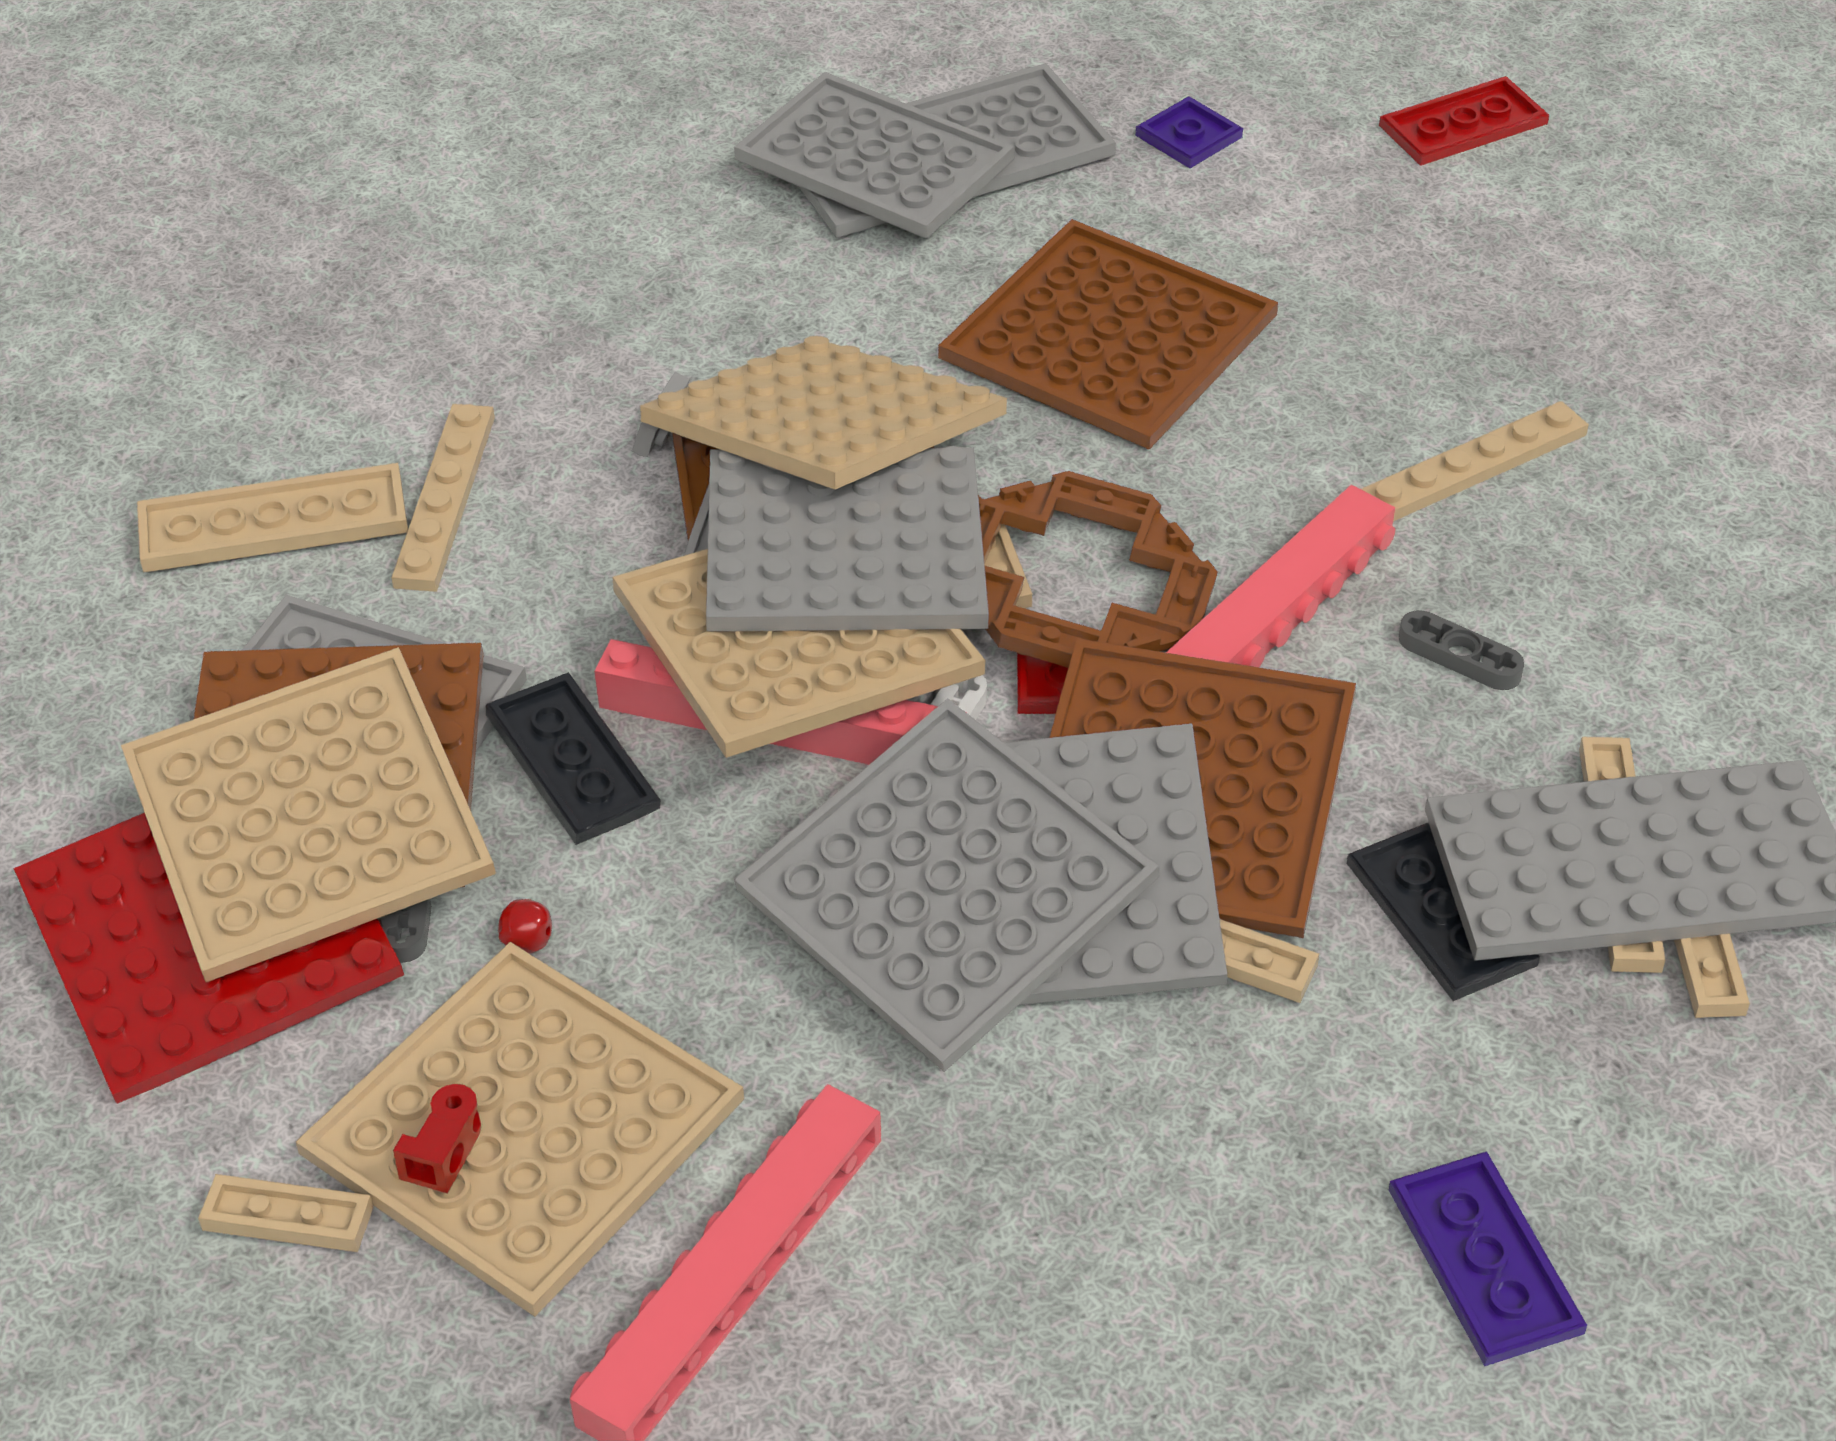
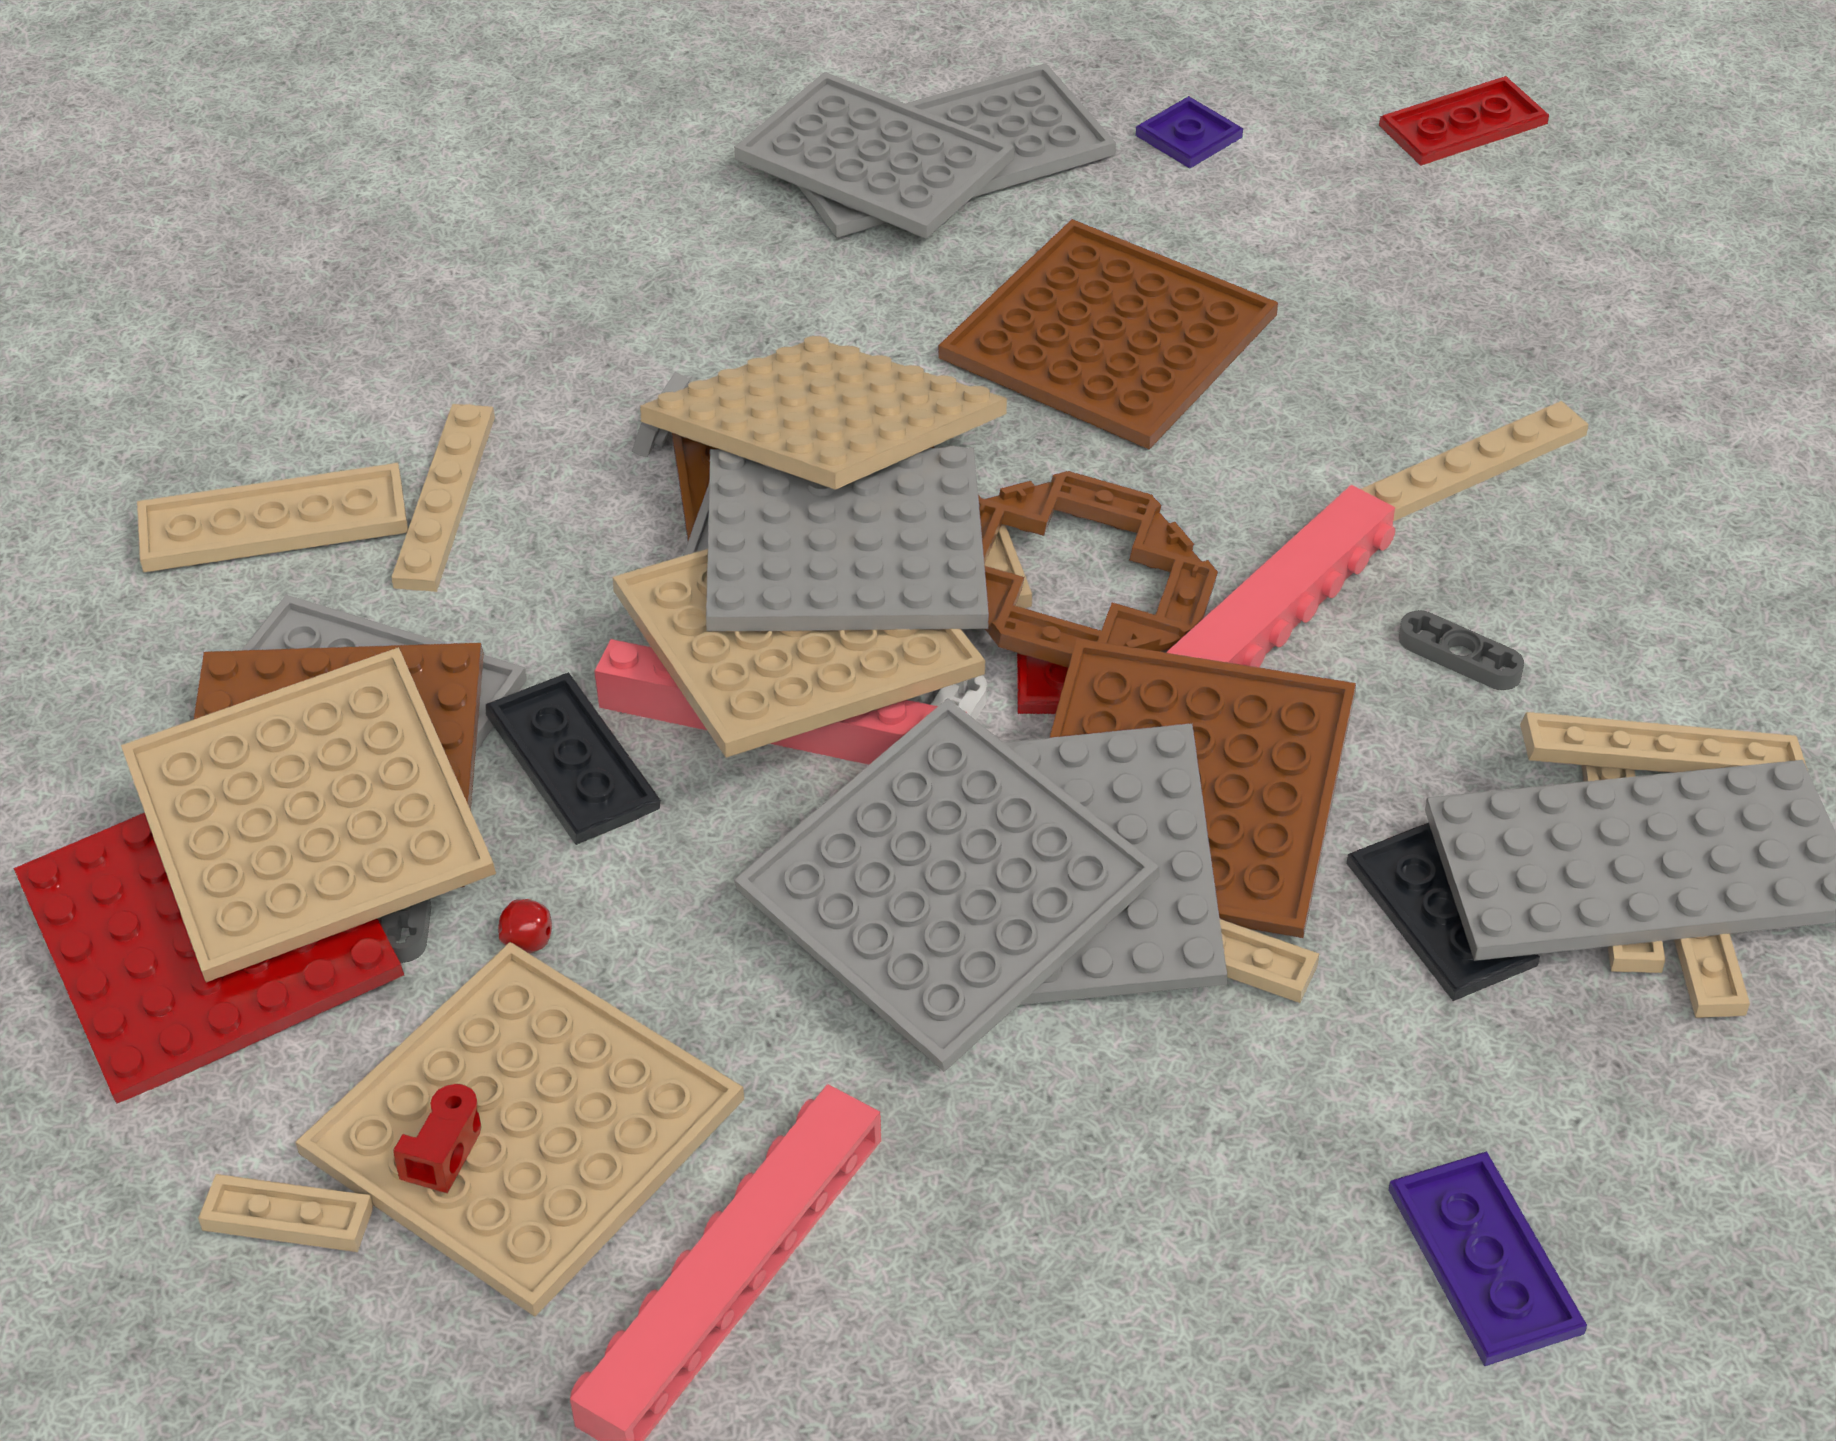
(1649, 744): none -> tan plate

